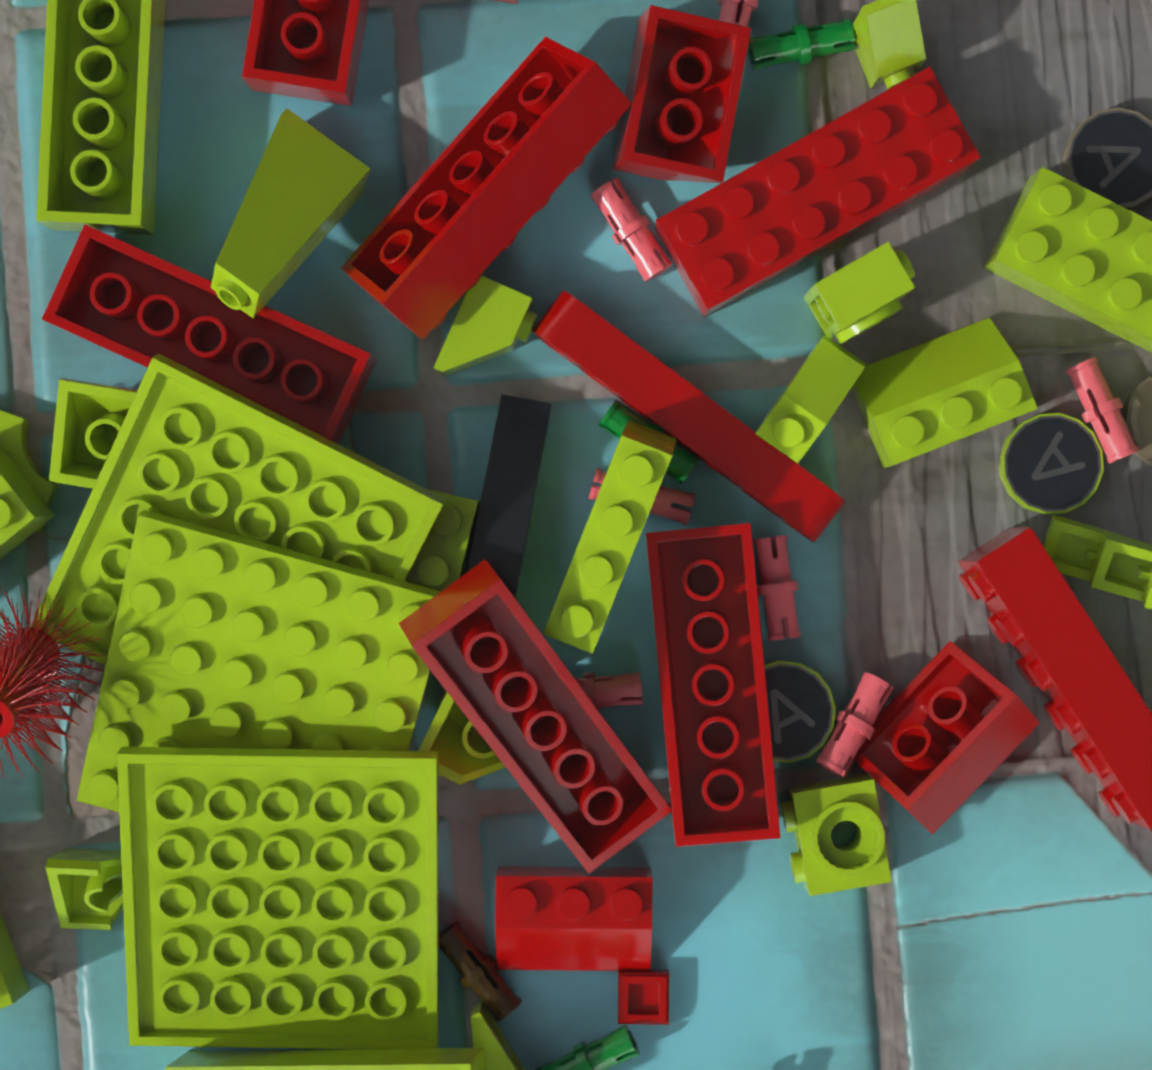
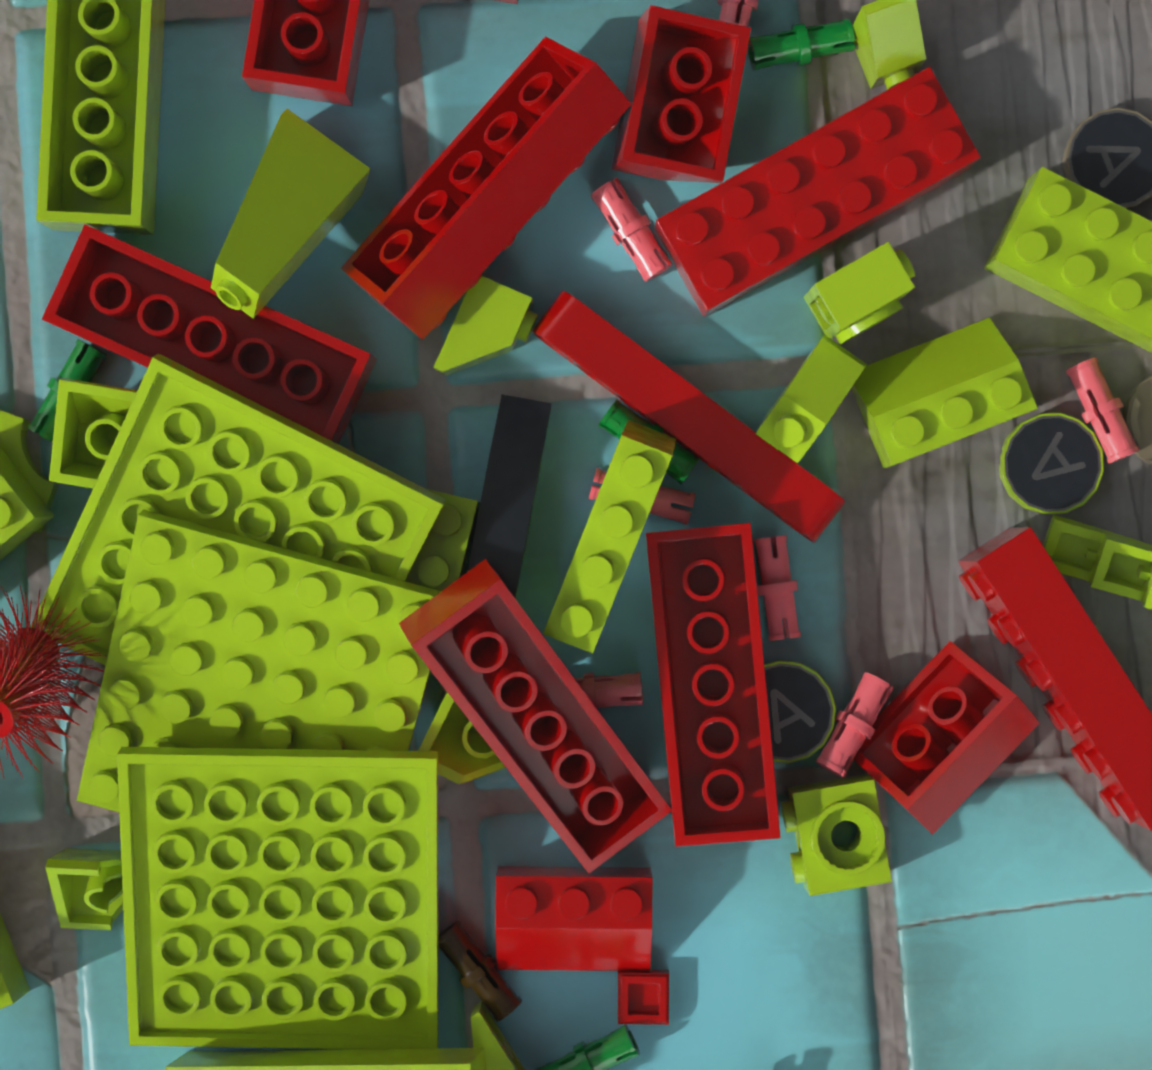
(80, 366): none -> green pin

